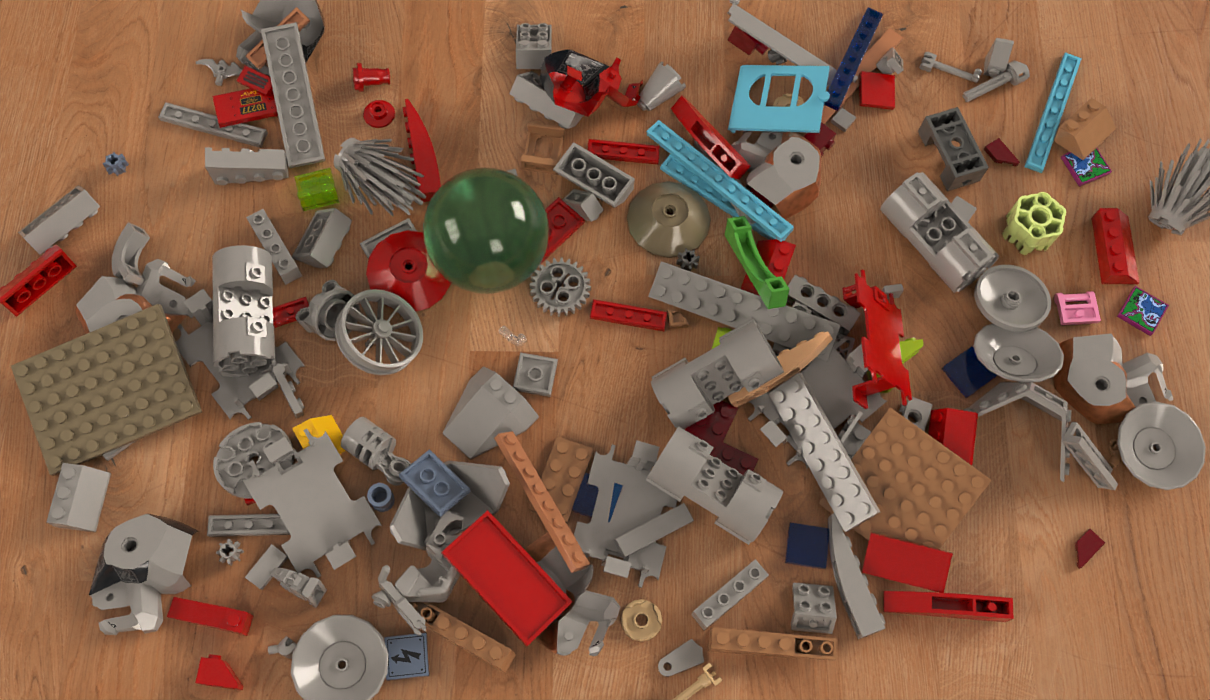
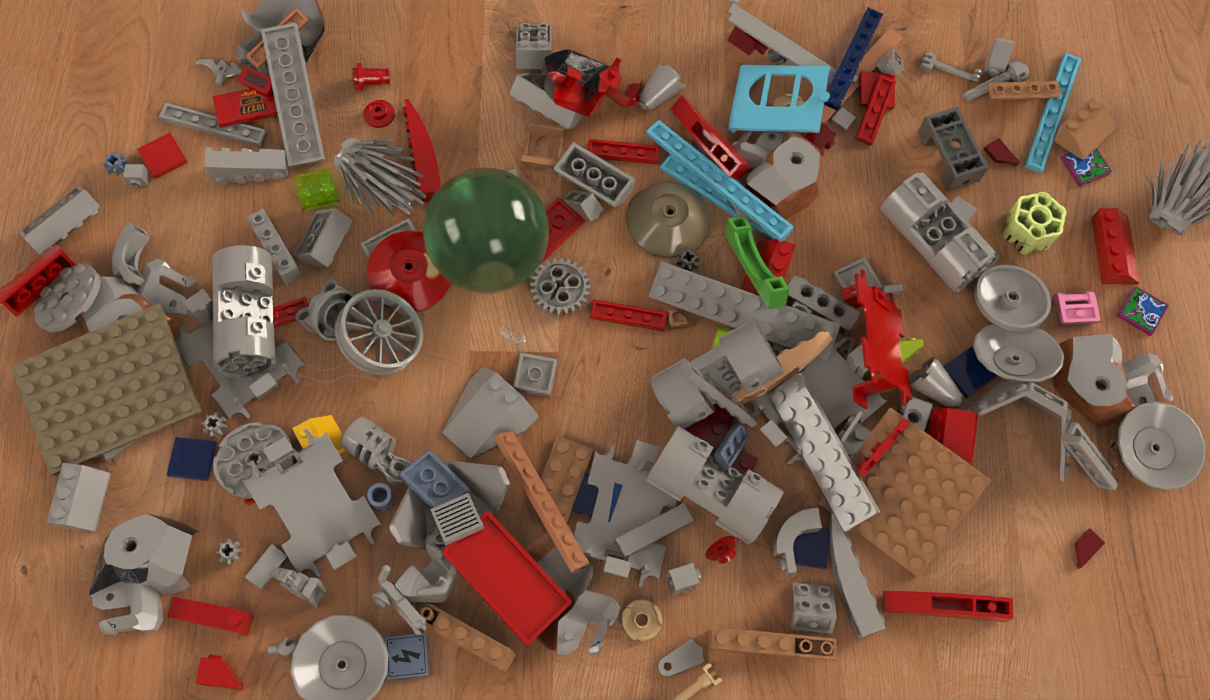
(67, 297): none -> light grey plate
(136, 175): none -> light grey plate
(162, 155): none -> red tile
(191, 459): none -> clear blue tile
(210, 421): none -> light grey gear
(246, 525): light grey tile -> none
(288, 389): light grey plate -> none
(457, 519): none -> light grey tile
(683, 579): none -> light grey brick
(715, 392): none -> light grey plate
(722, 549): none -> red piece
(729, 594): light grey brick -> none
(731, 446): none -> sand blue tile
(800, 523): none -> light grey arch
(845, 276): none -> light grey tile
(875, 110): none -> red tile
(880, 448): none -> red wing
(907, 562): red tile -> none
(936, 384): none -> light grey cone
(1024, 90): none -> medium nougat bracket

